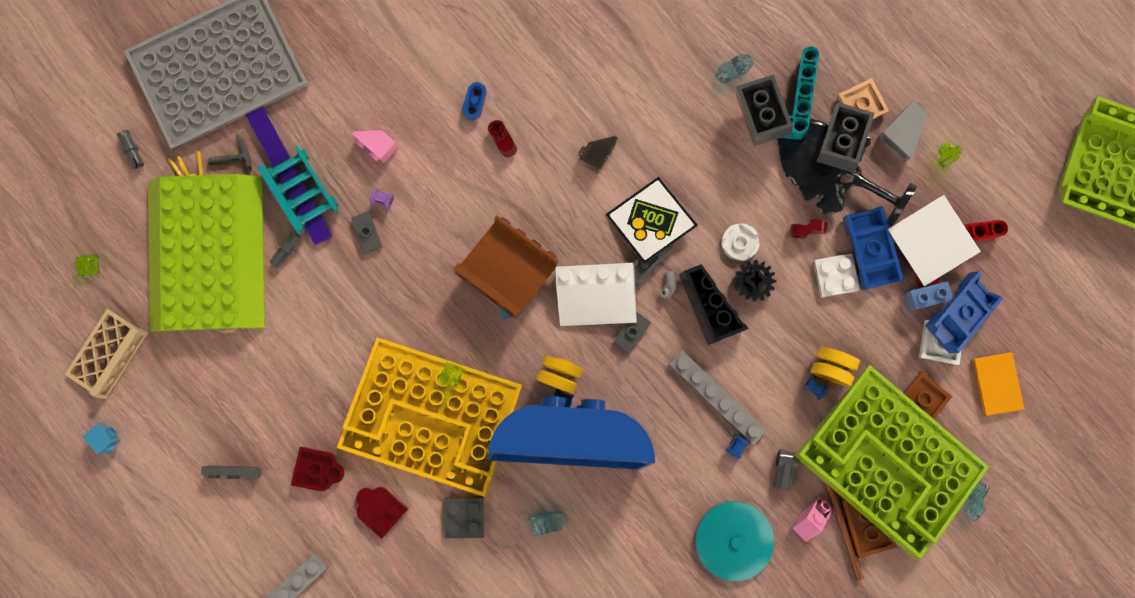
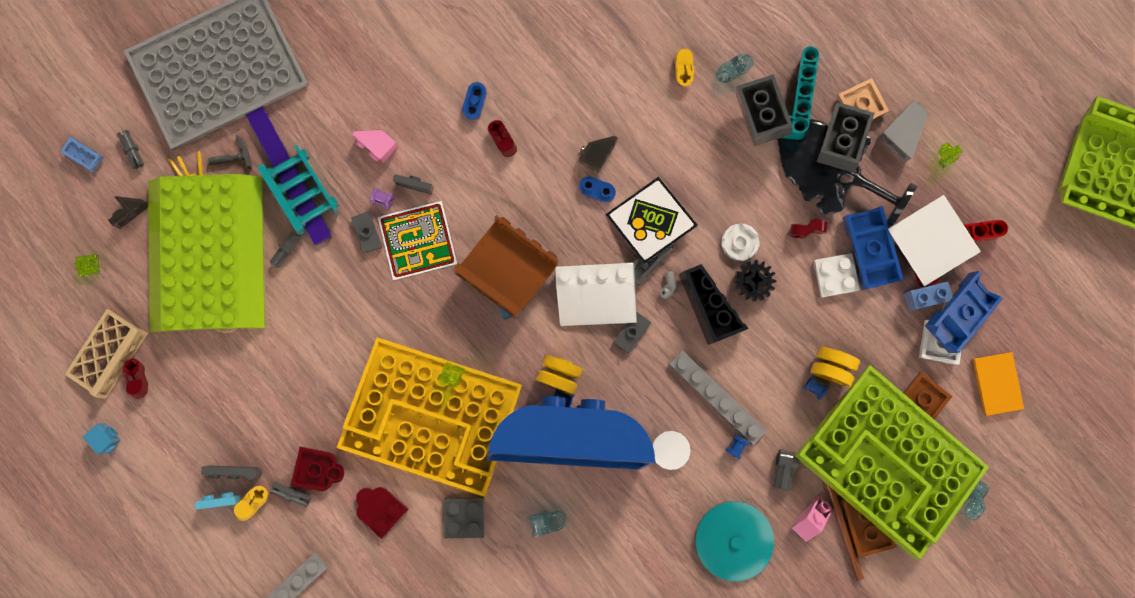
(81, 154): none -> medium blue plate
(131, 208): none -> clear smoke slope
(135, 378): none -> dark red piece
(210, 502): none -> medium azure plate
(256, 497): none -> yellow piece
(290, 494): none -> dark grey pin
(413, 183): none -> dark grey plate
(417, 240): none -> sticker
(596, 190): none -> blue plate
(671, 450): none -> white tile
(683, 59): none -> yellow piece

